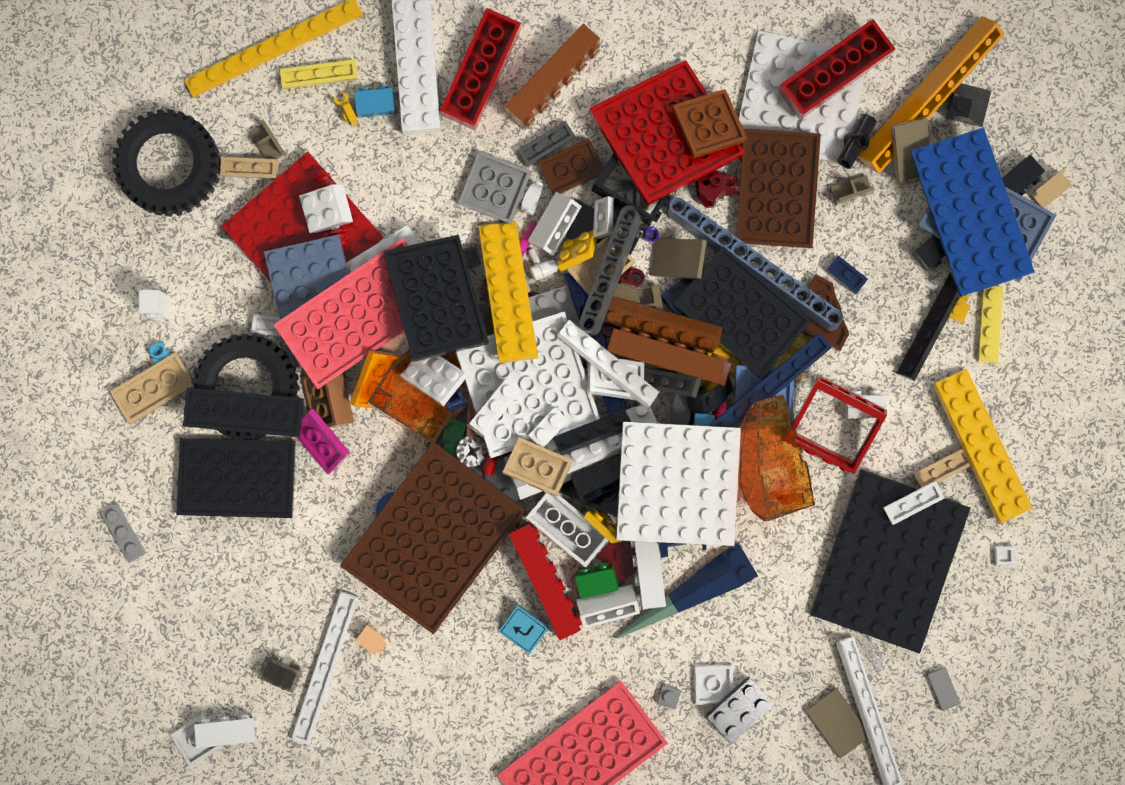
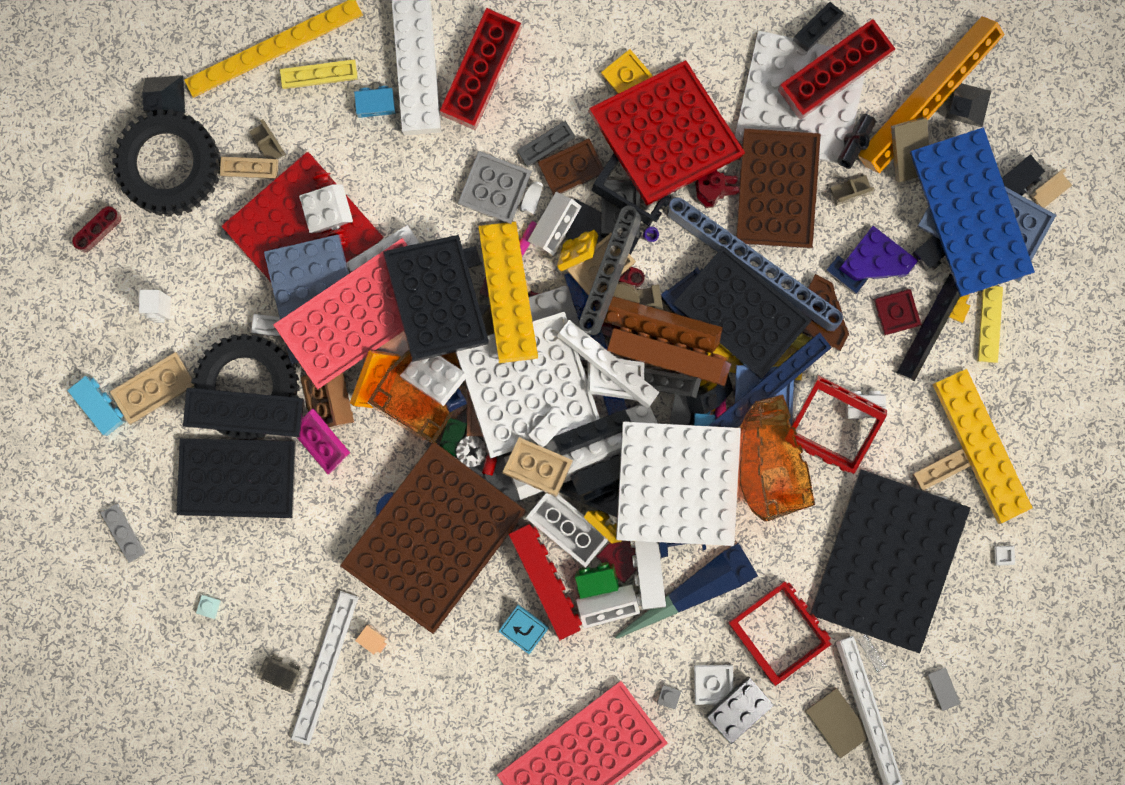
(87, 230): none -> dark red beam
(97, 405): none -> medium azure brick
(160, 346): medium azure plate -> none
(164, 94): none -> black slope
(185, 742): white tile -> none
(208, 606): none -> light aqua plate
(224, 731): white brick -> none
(349, 114): yellow plate -> none
(494, 407): white brick -> none
(541, 269): white piece -> none
(553, 76): dark orange brick -> none
(603, 217): white plate -> none
(626, 72): none -> yellow plate
(678, 258): dark tan tile -> none
(709, 123): dark orange plate -> none
(811, 620): none -> red window
(818, 26): none -> black plate
(877, 258): none -> dark purple plate
(897, 312): none -> dark red tile
(913, 502): white plate -> none

